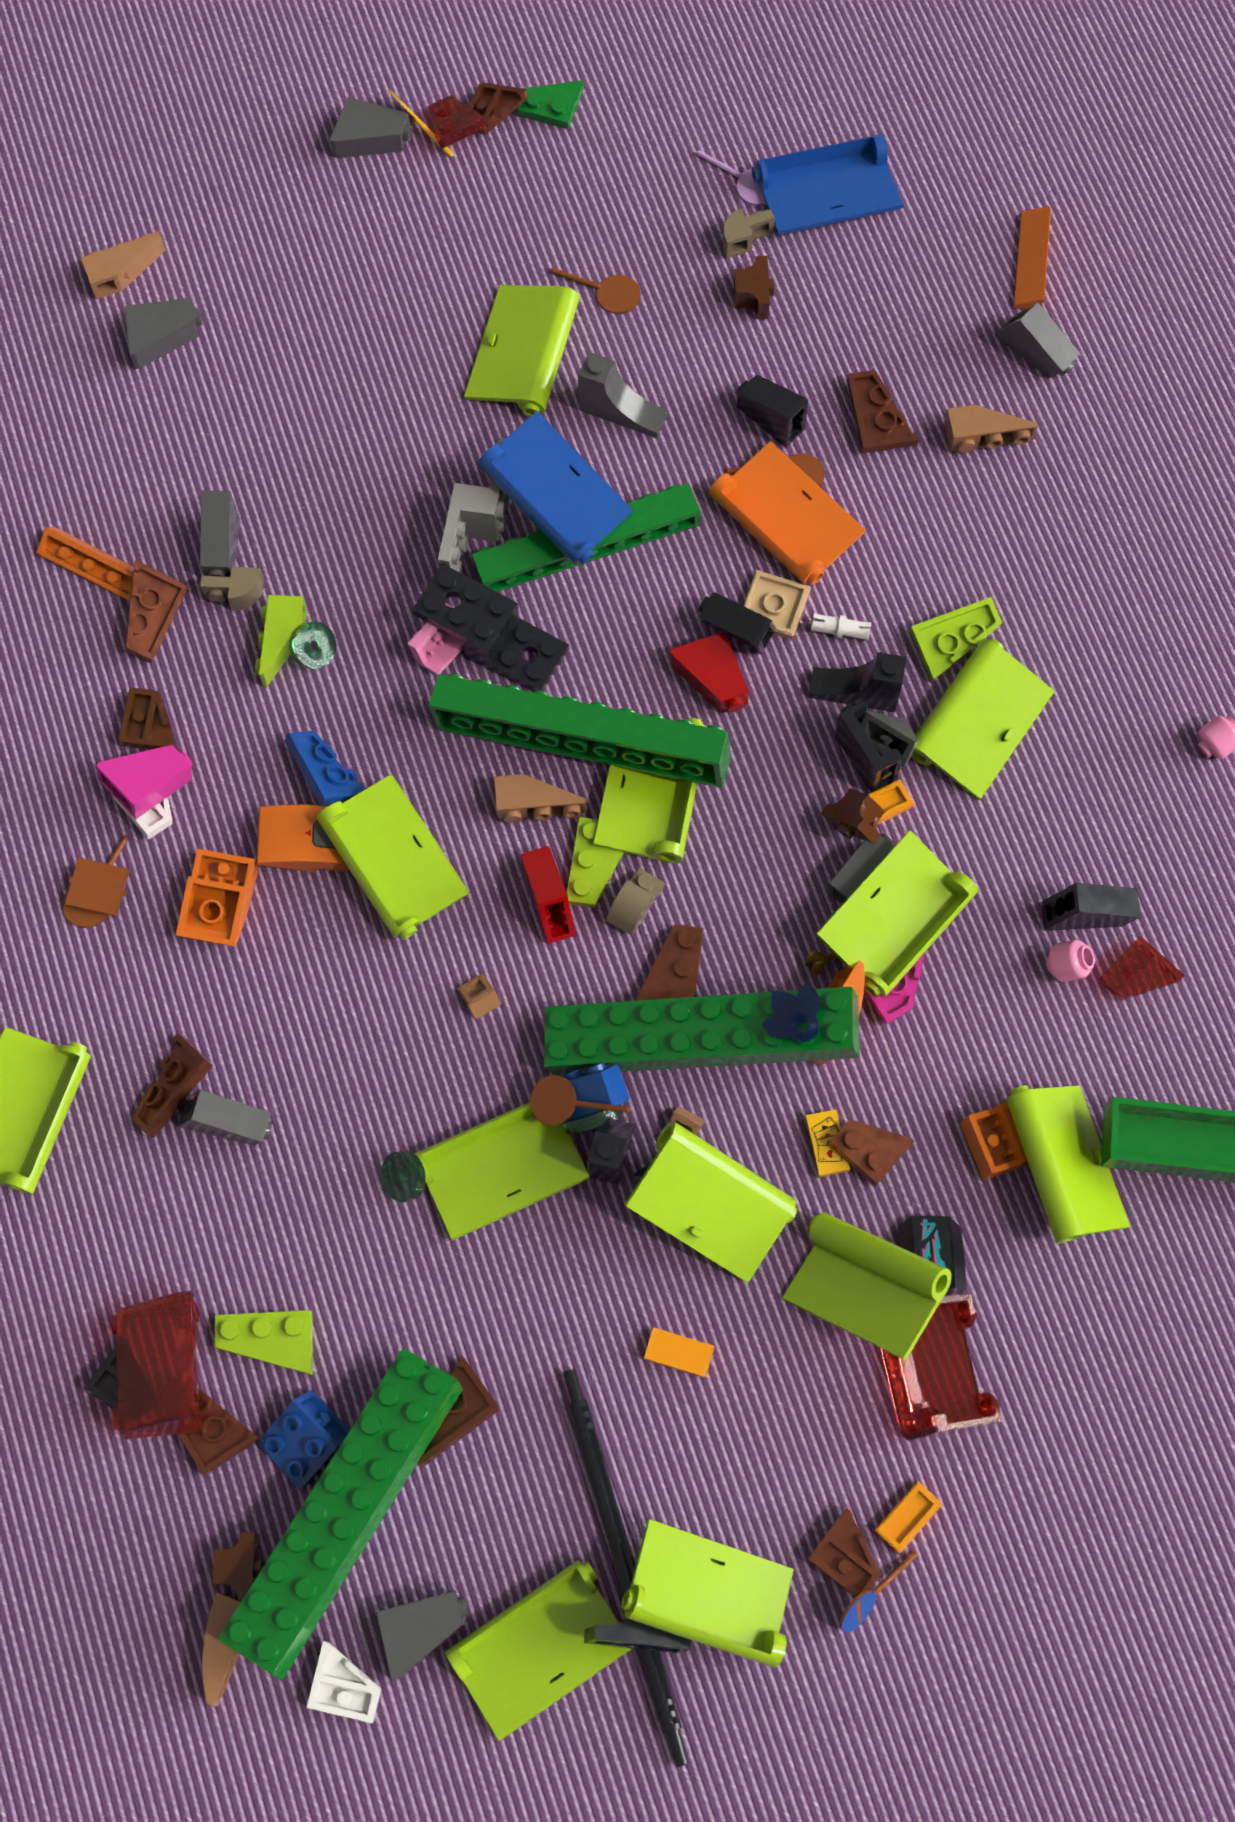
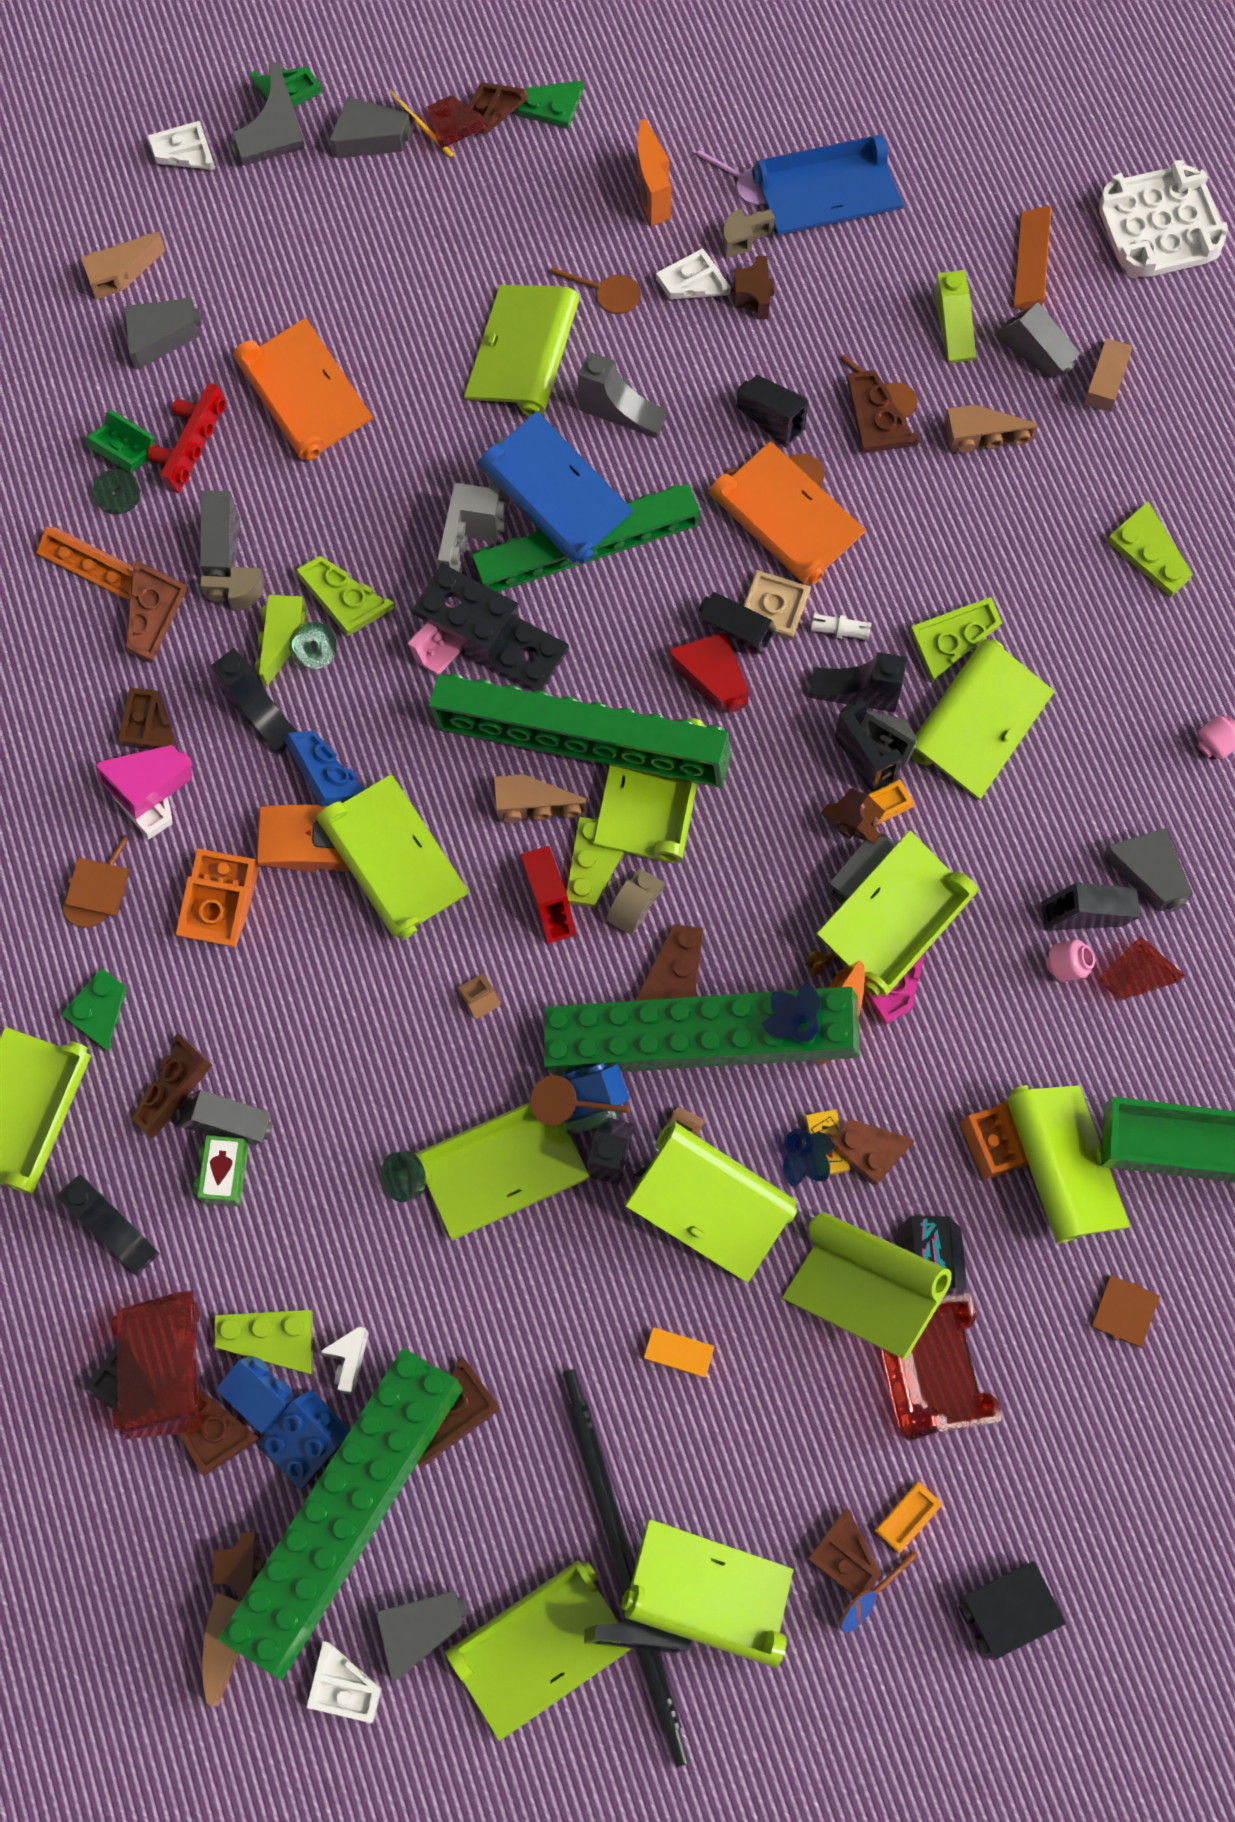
(97, 1008): none -> green wing
(107, 1224): none -> black arch
(114, 480): none -> clear green piece
(121, 442): none -> green bracket
(182, 147): none -> white wing
(189, 447): none -> red plate
(221, 1171): none -> brick
(250, 699): none -> black arch
(255, 1392): none -> blue brick
(273, 130): none -> dark grey arch
(299, 82): none -> green wing
(304, 402): none -> orange door
(343, 598): none -> lime wing
(351, 1350): none -> white slope
(653, 176): none -> orange slope
(693, 278): none -> white wing
(810, 1159): none -> clear blue plate
(902, 395): none -> dark orange piece
(955, 315): none -> lime slope
(1011, 1611): none -> black panel
(1108, 375): none -> medium nougat slope
(1125, 1311): none -> dark orange piece
(1151, 550): none -> lime wing
(1152, 868): none -> dark grey slope
(1162, 220): none -> white plate

